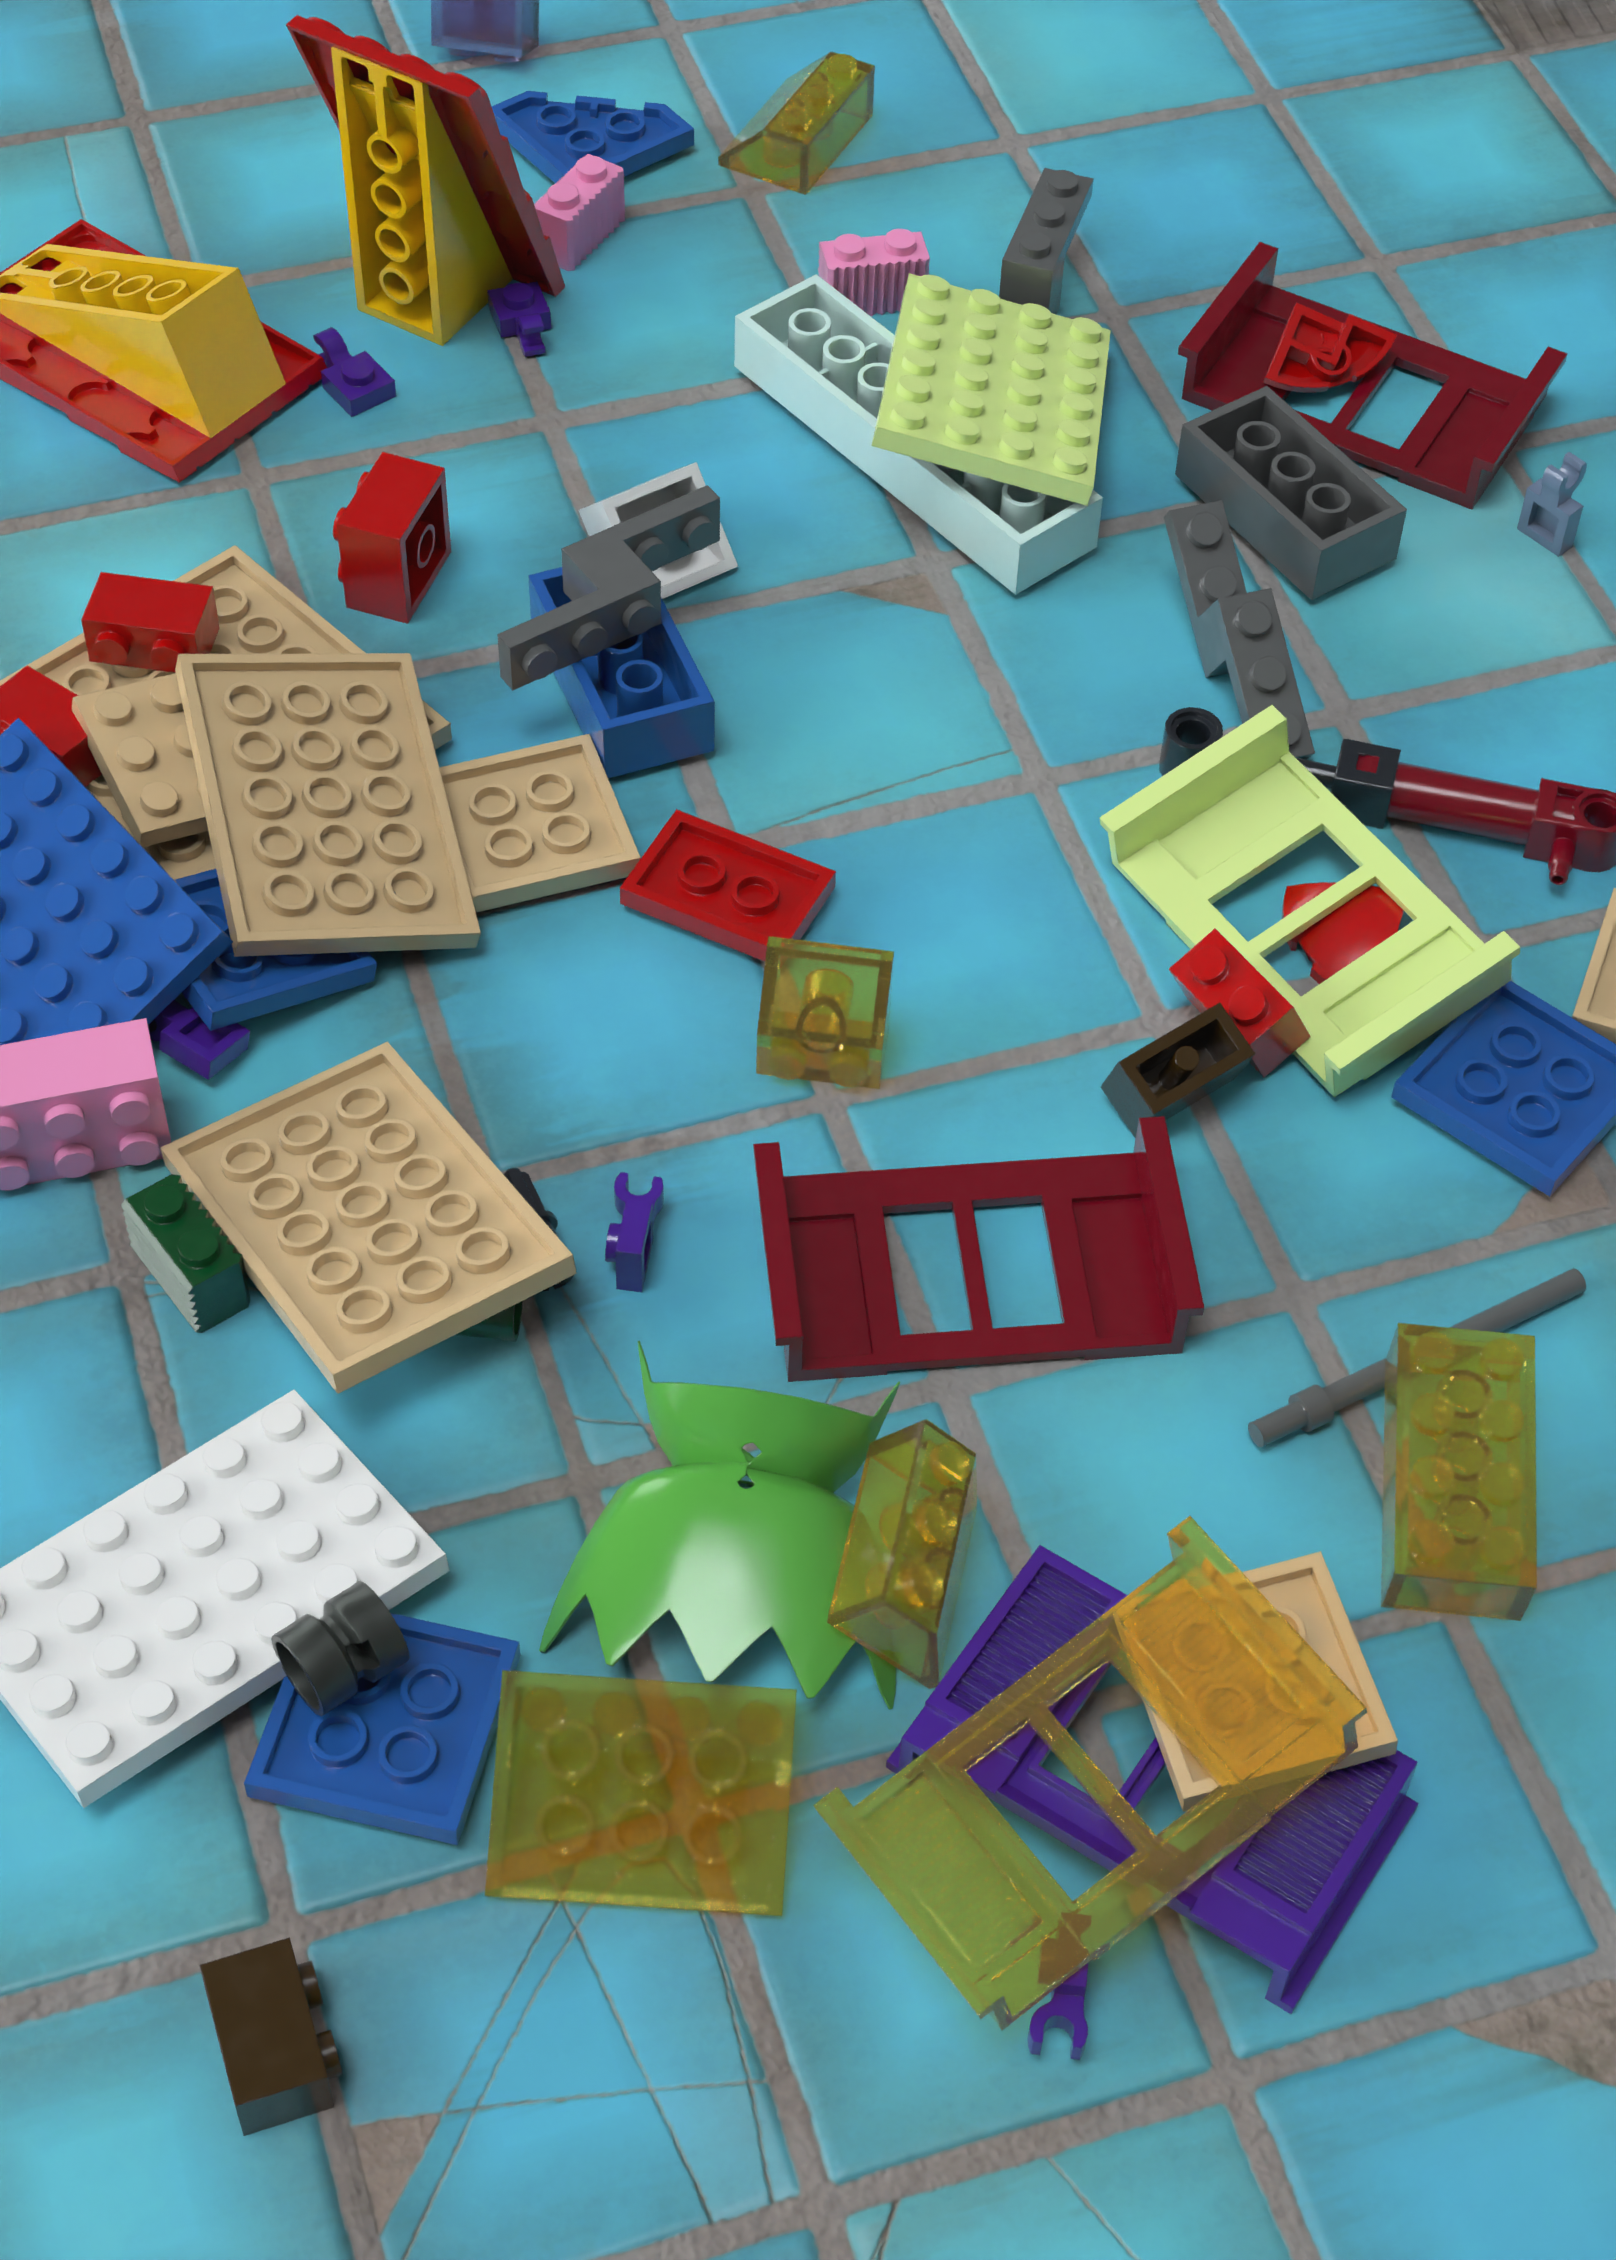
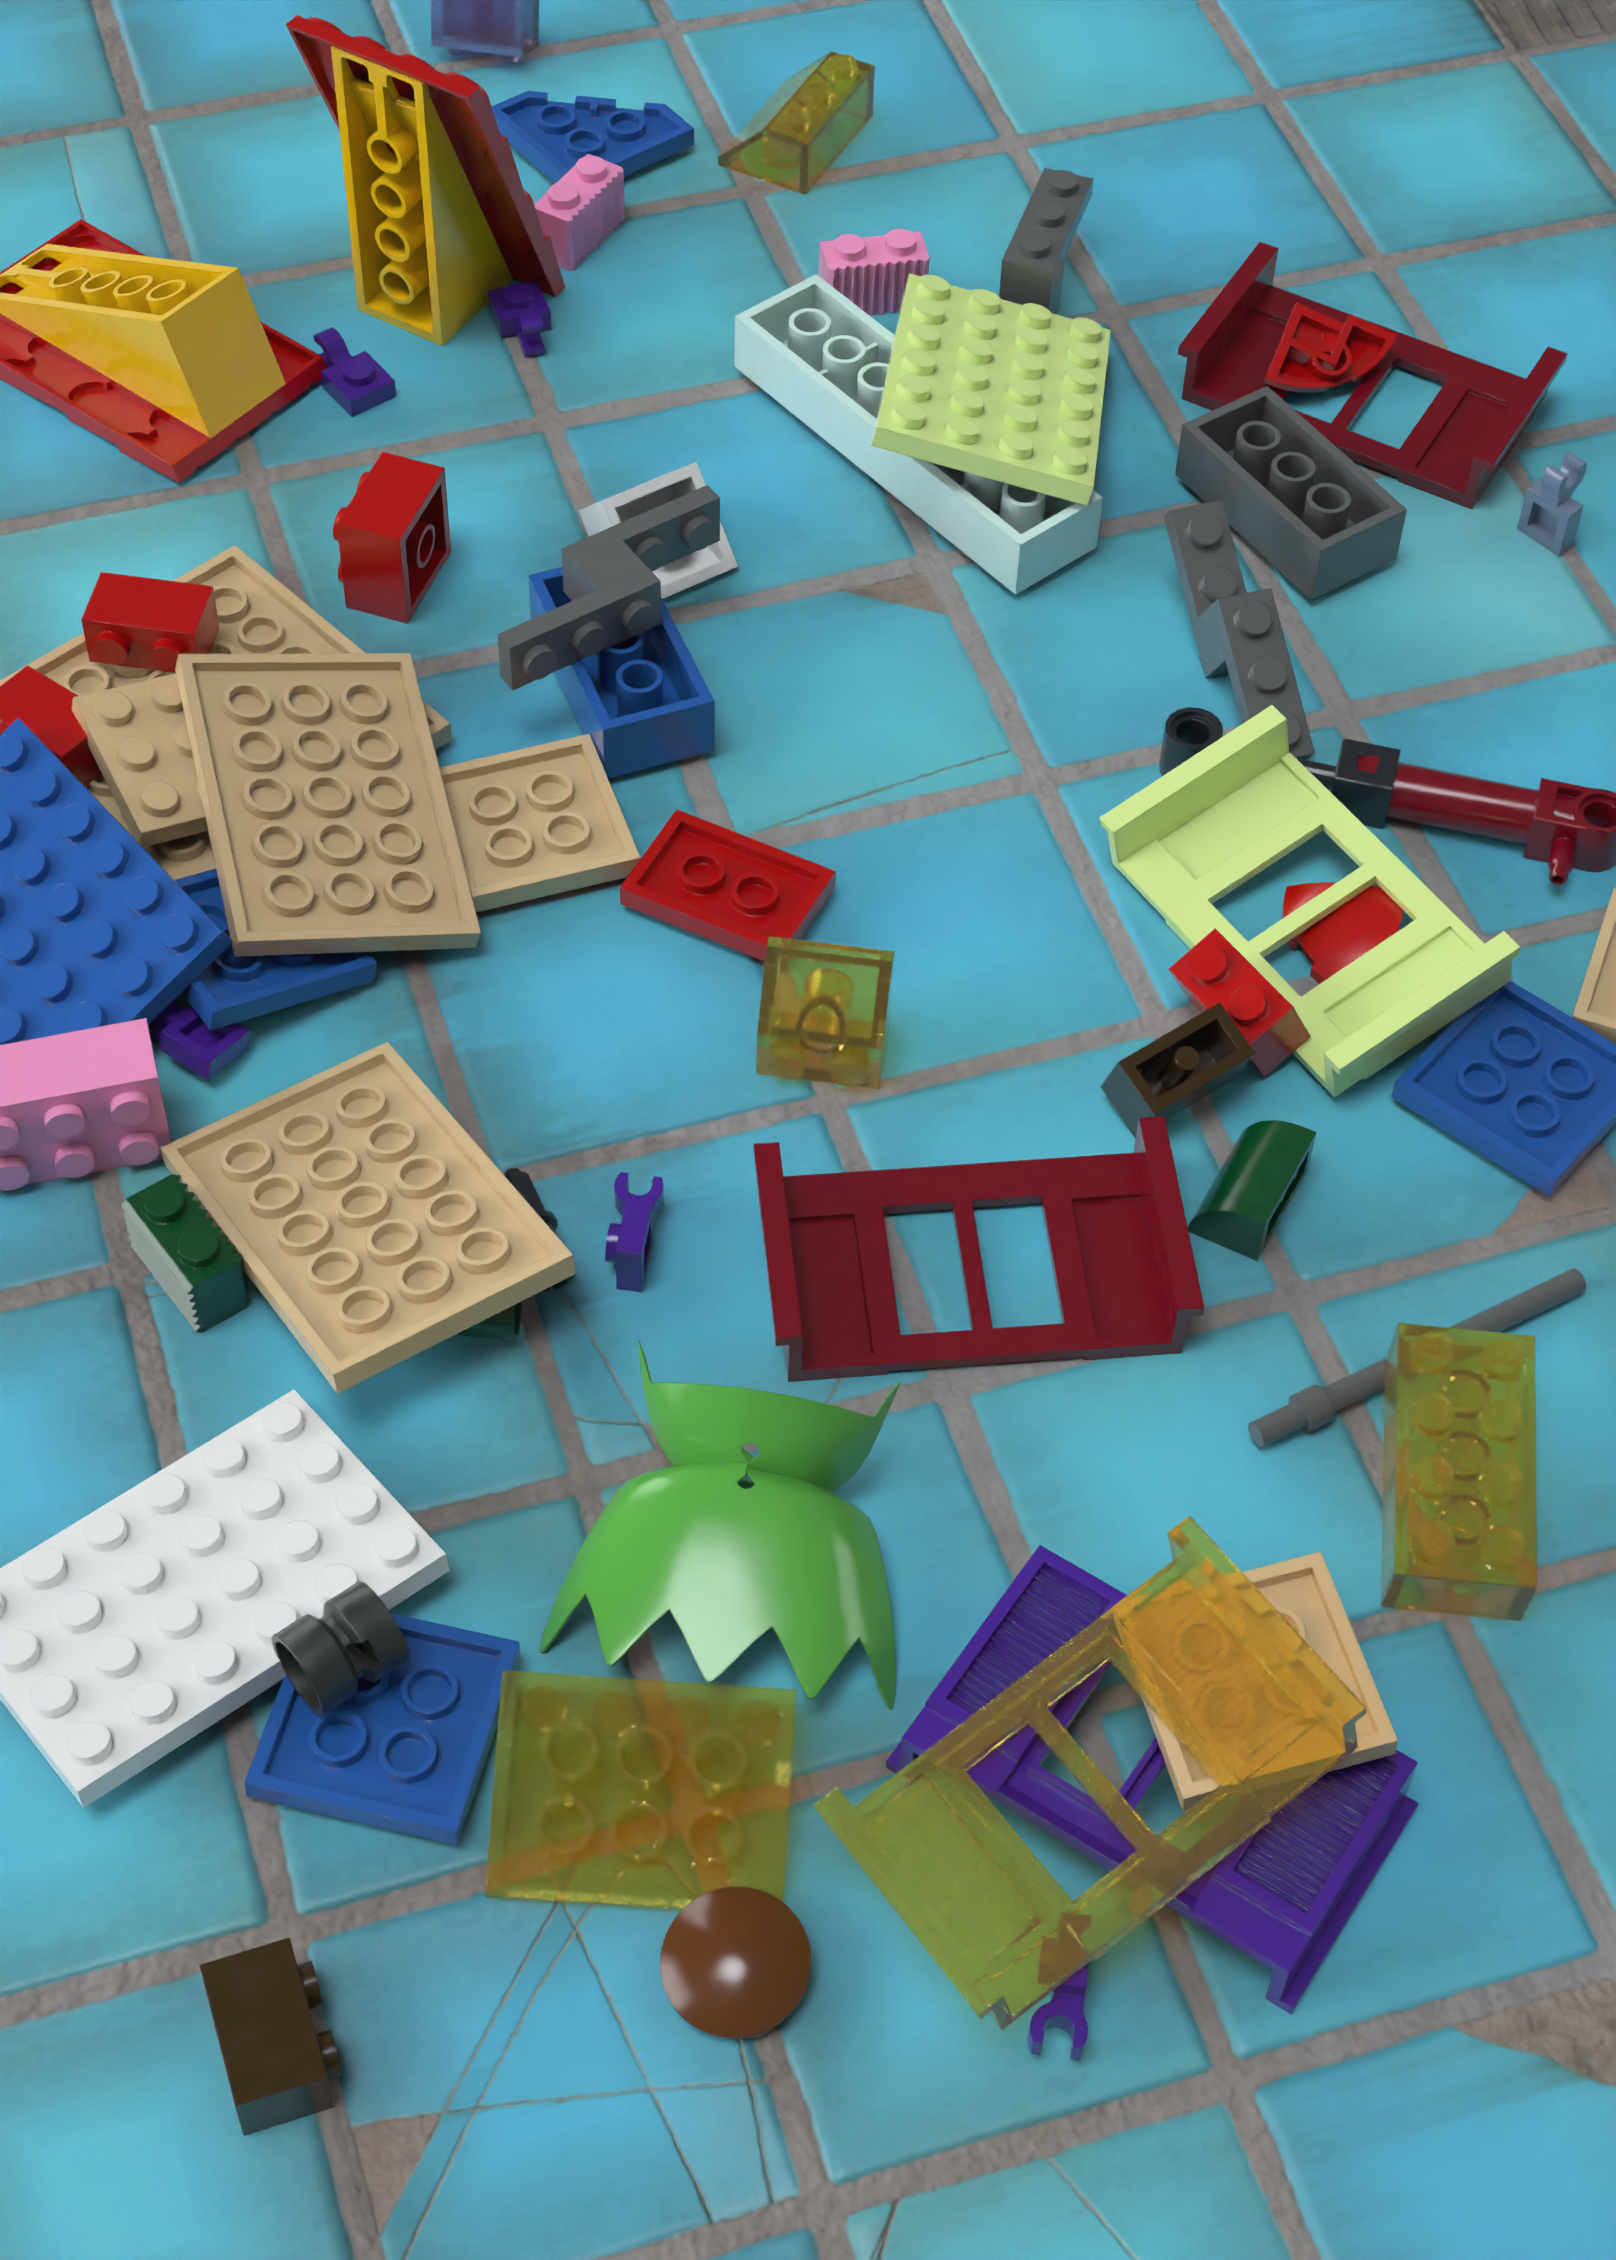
(735, 1962): none -> reddish brown dish
(907, 1549): clear yellow slope -> none
(1254, 1187): none -> dark green brick

